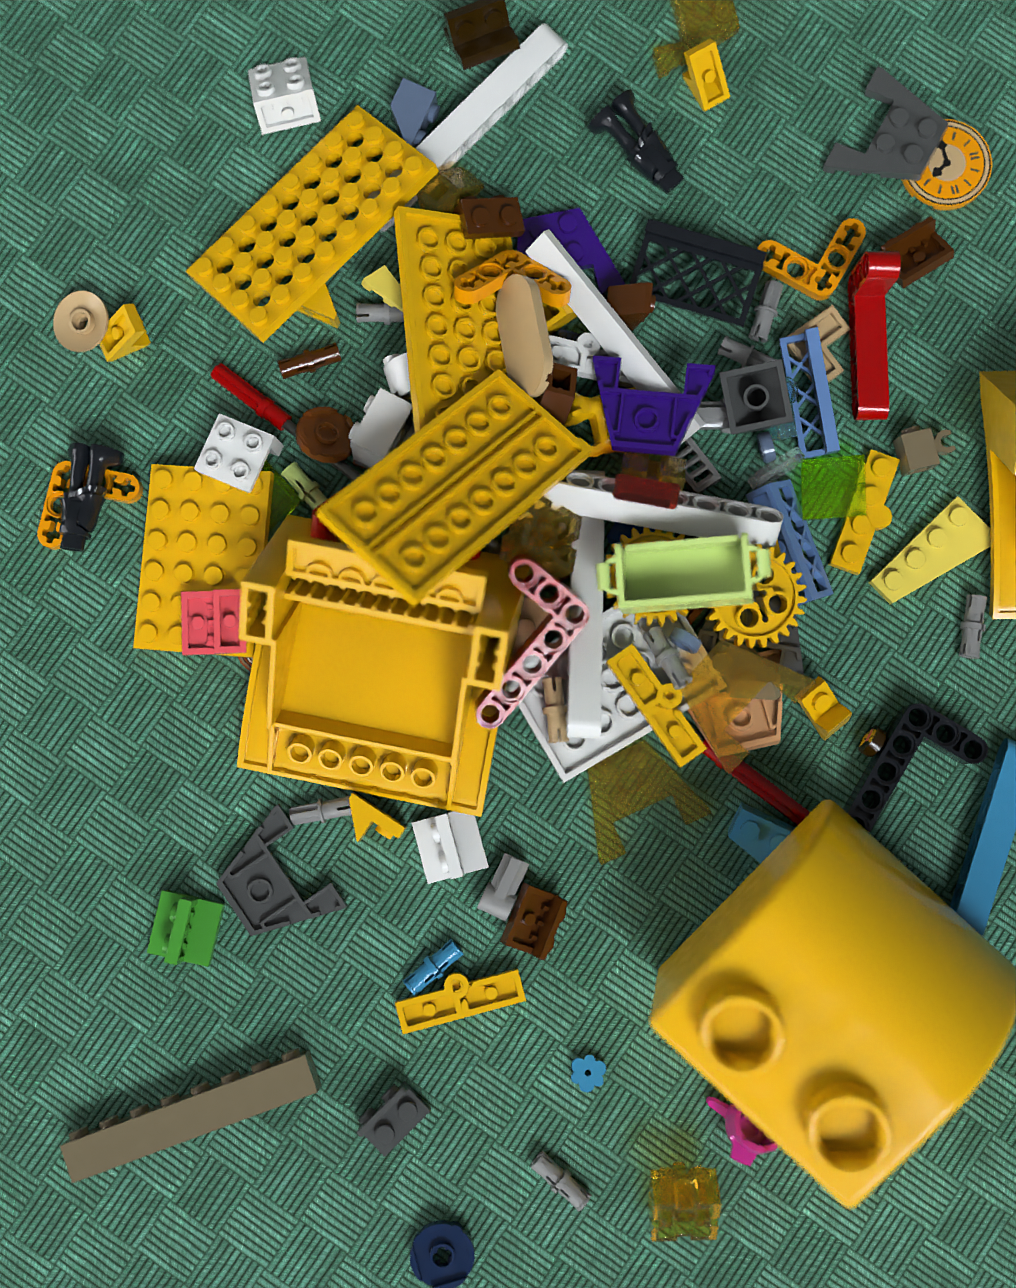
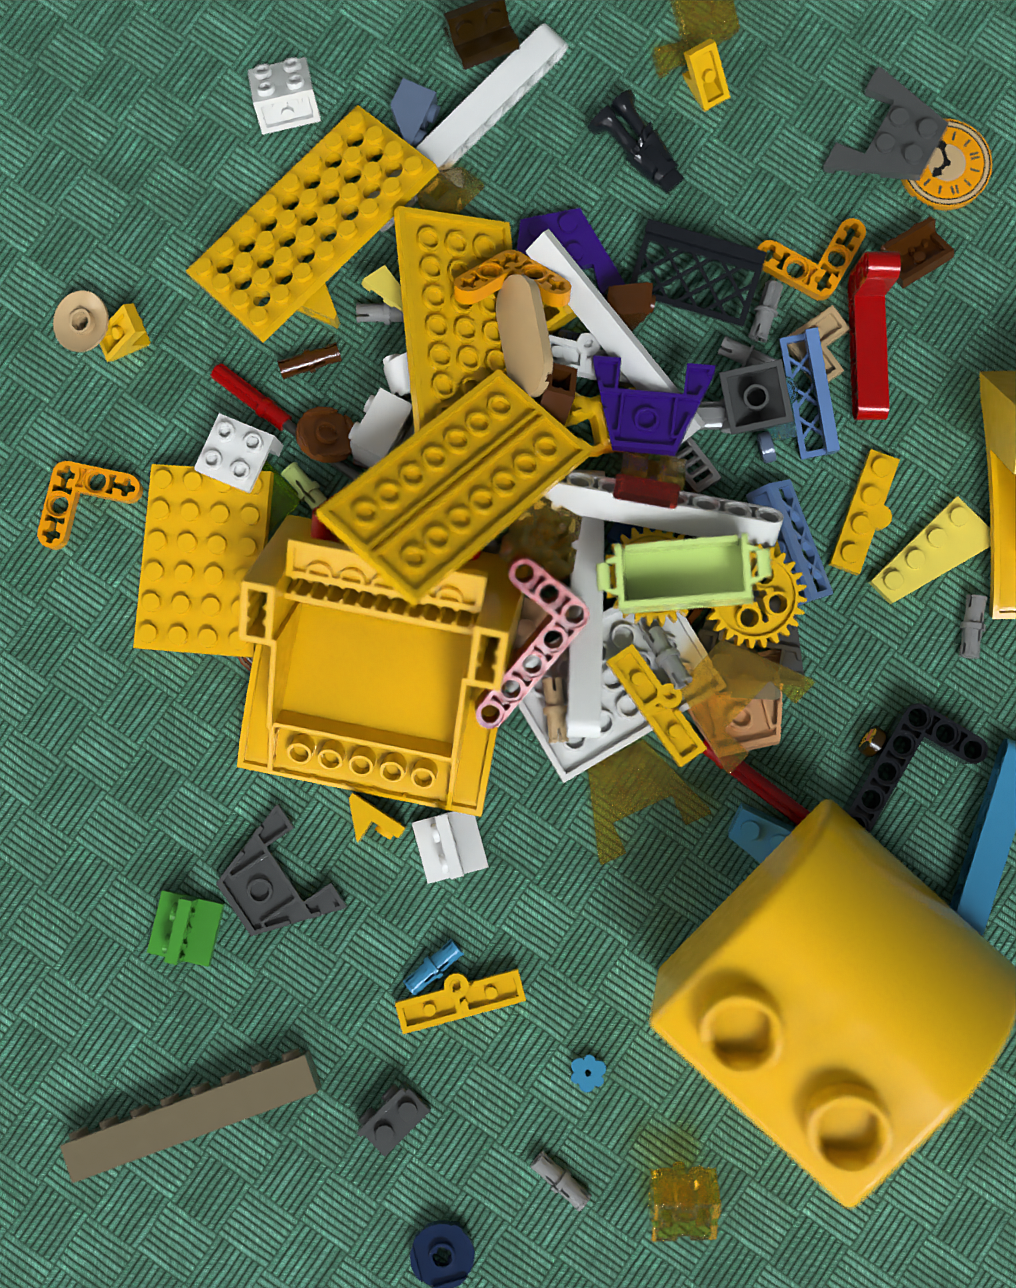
(83, 504): black piece -> none
(211, 622): coral slope -> none
(320, 811): light grey axle -> none
(490, 217): reddish brown bracket -> none
(500, 893): light grey piece -> none
(534, 921): reddish brown bracket -> none
(685, 640): sand blue tile -> none
(743, 1133): dark pink piece -> none
(776, 468): clear tile -> none
(824, 709): yellow slope -> none
(833, 487): clear neon green slope -> none
(920, 450): dark tan brick -> none

